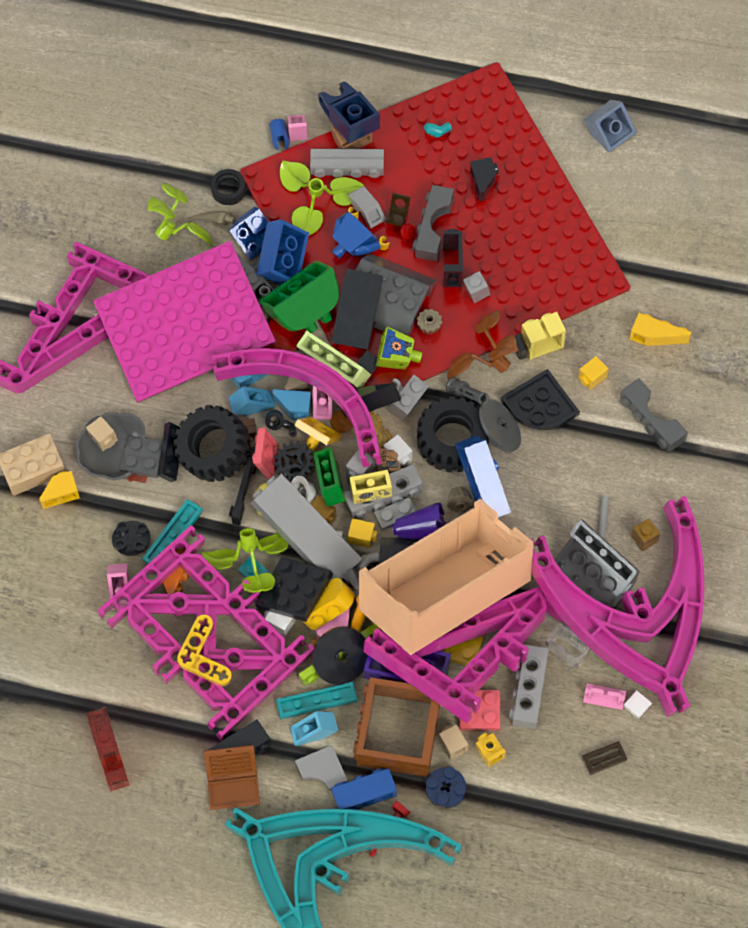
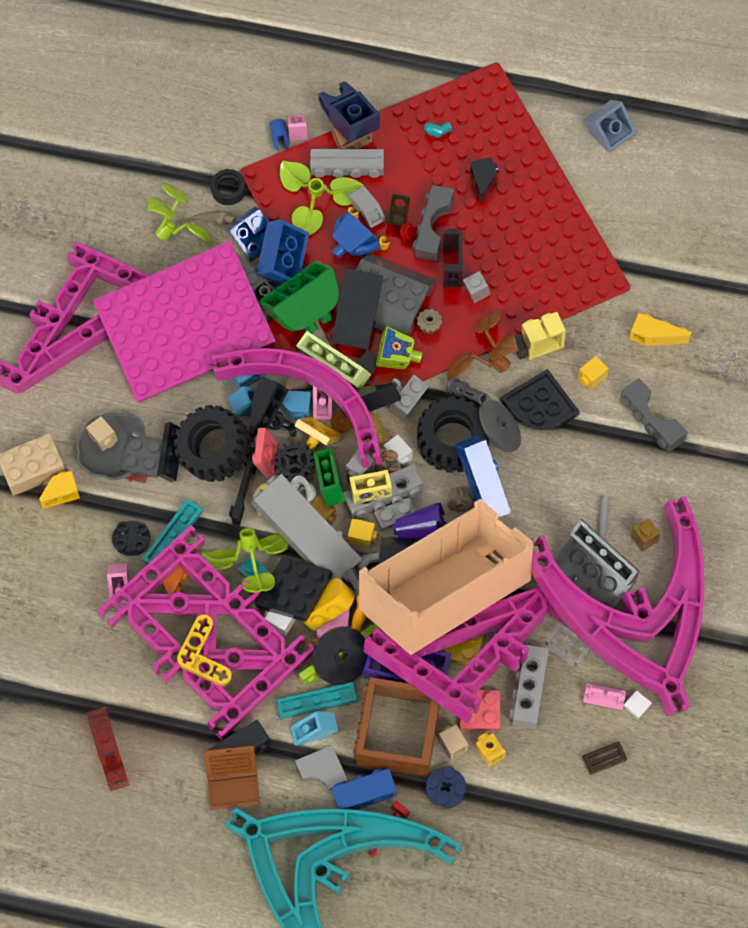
(266, 403): none -> black slope

